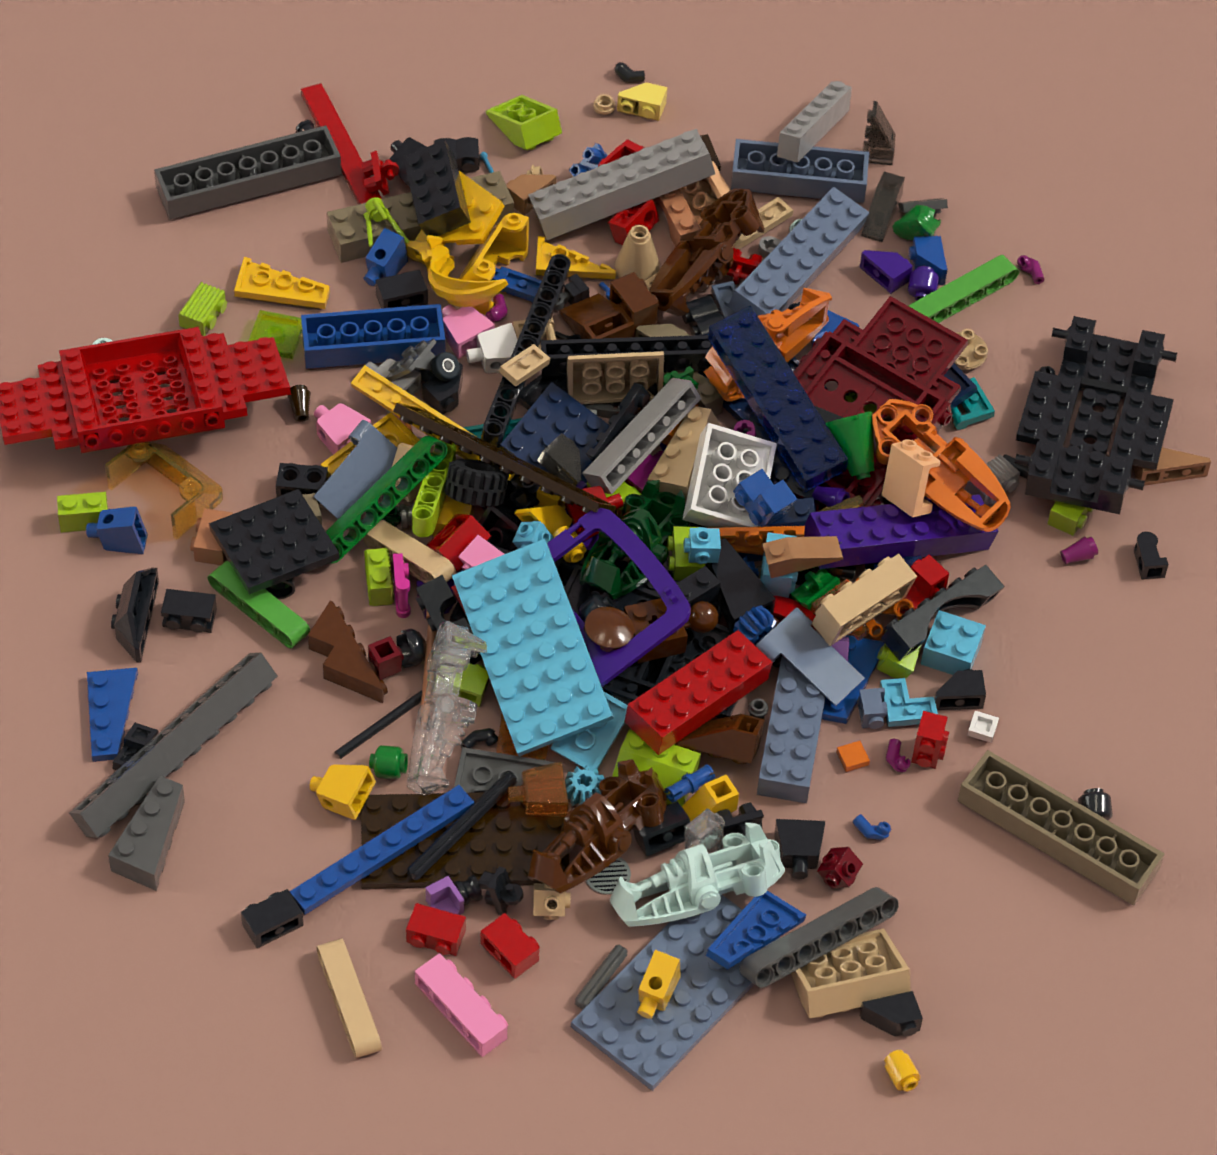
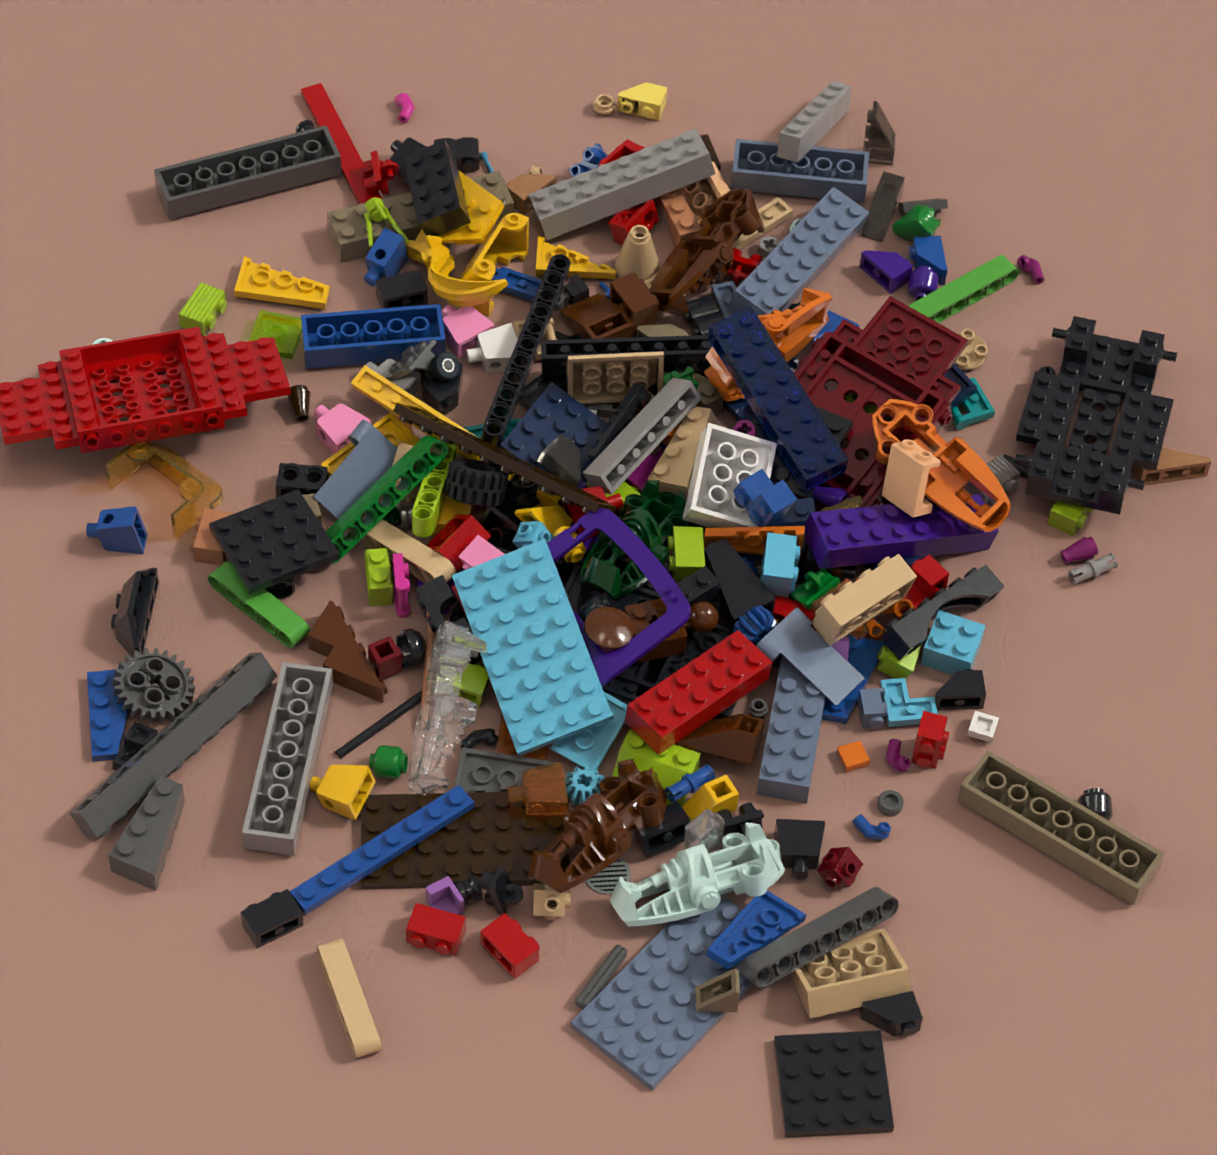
(80, 509): lime brick -> none
(153, 685): none -> dark grey gear
(189, 610): black brick -> none
(287, 759): none -> light grey brick
(407, 107): none -> dark pink arm
(461, 826): black axle -> none
(461, 1004): bright pink brick -> none
(499, 310): magenta arm -> none
(524, 365): tan plate -> none
(526, 121): lime slope -> none
(627, 74): black arm -> none
(658, 983): yellow torso -> none
(703, 545): medium azure brick -> none
(719, 993): none -> dark tan slope
(800, 553): medium nougat slope -> none
(833, 1084): none -> black plate
(857, 442): green cone -> none
(890, 803): none -> dark grey tile
(902, 1070): yellow brick -> none
(1092, 568): none -> light grey pin
(1148, 558): black leg -> none

